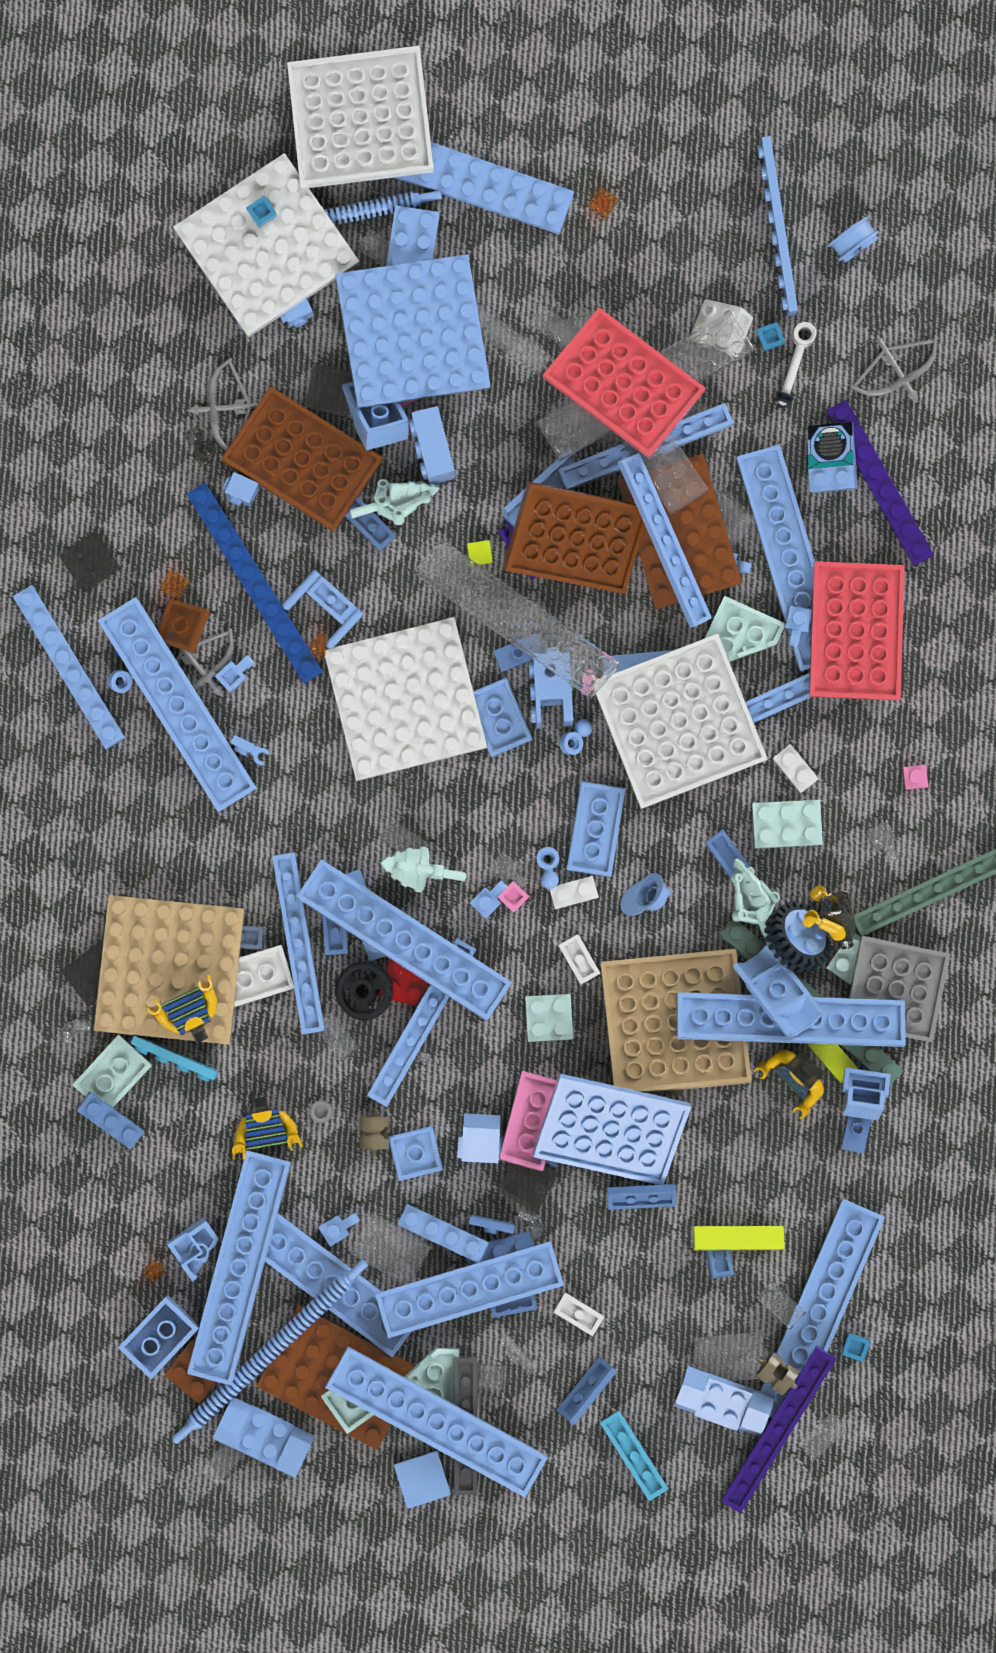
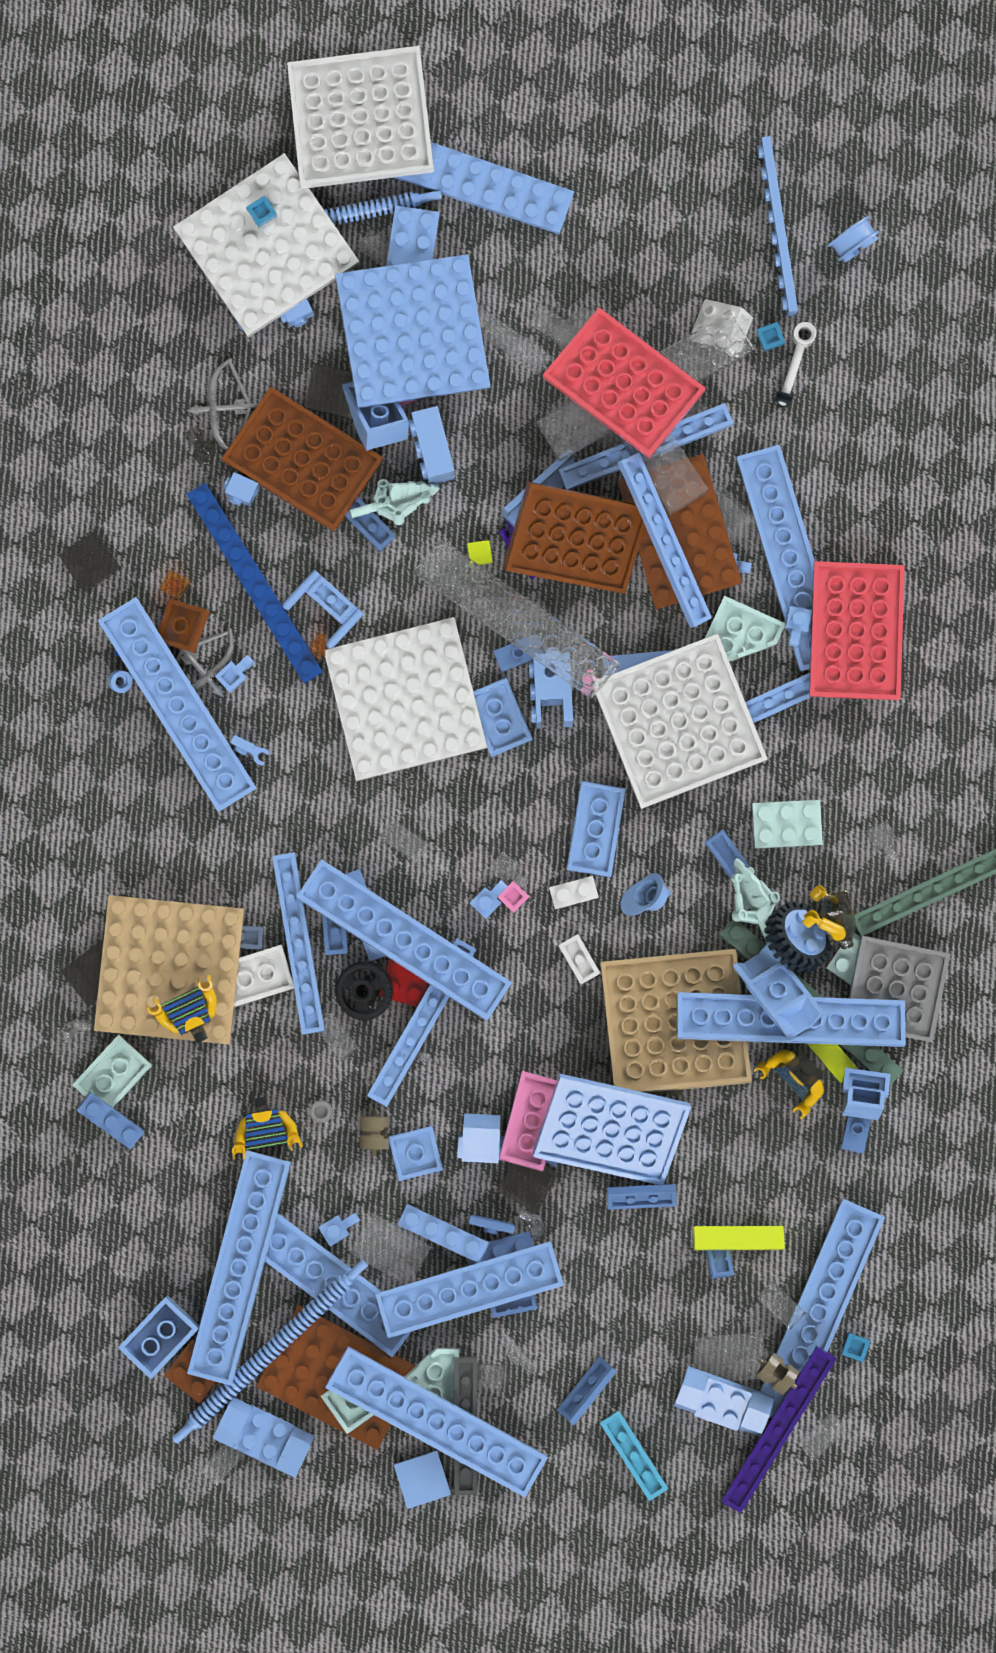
(69, 667): light blue plate -> none
(154, 1271): clear orange plate -> none
(165, 1054): medium azure plate -> none
(193, 1246): light blue slope -> none
(413, 868): light aqua bar -> none
(549, 878): light blue plate -> none
(549, 1017): light aqua plate -> none
(578, 1314): white plate -> none
(582, 729): light blue plate -> none
(603, 203): clear orange plate -> none
(795, 768): white plate -> none
(831, 457): slope -> none
(883, 488): dark purple plate -> none
(891, 359): light grey piece -> none
(915, 777): bright pink plate -> none

